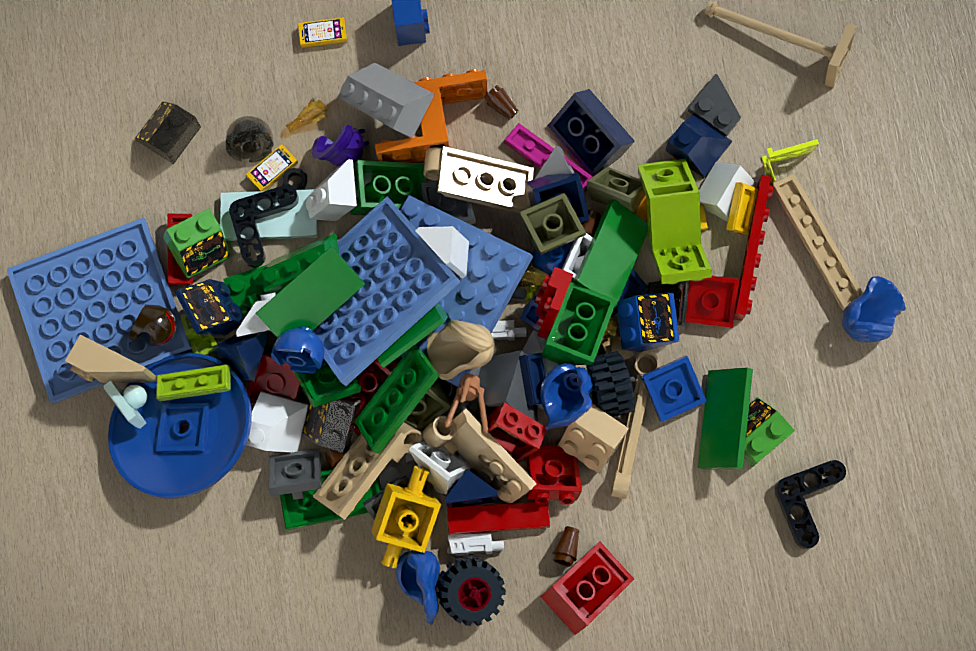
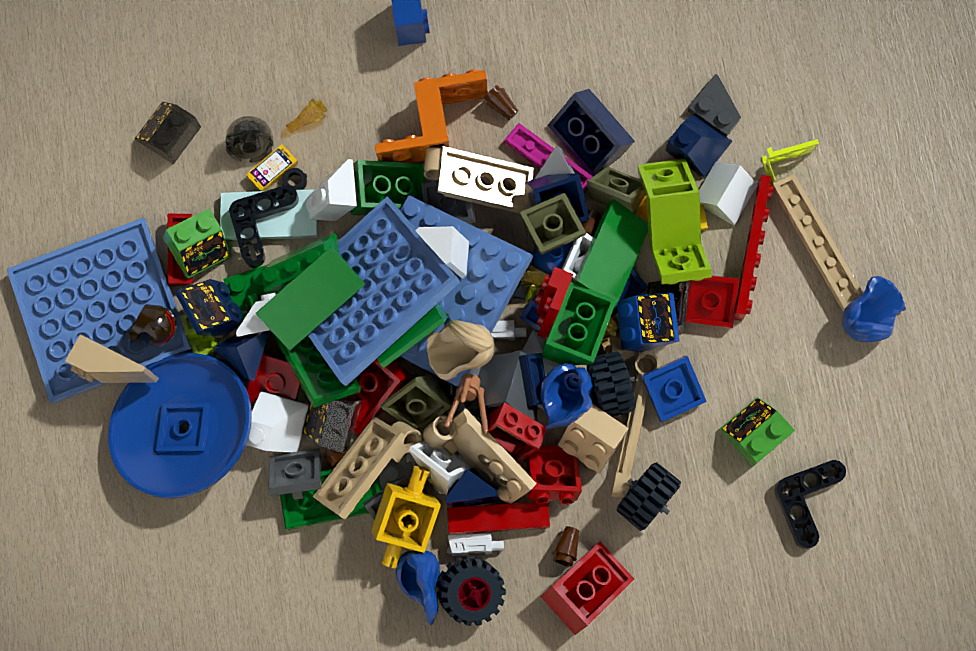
(128, 401): light aqua tile -> none
(193, 383): lime tile -> none
(299, 349): blue cylinder -> none
(322, 32): tile -> none
(346, 146): dark purple helmet -> none
(387, 98): light grey slope -> none
(396, 399): green tile -> none
(648, 496): none -> black wheel
(725, 419): green tile -> none
(742, 208): yellow tile -> none
(836, 55): tan tile -> none

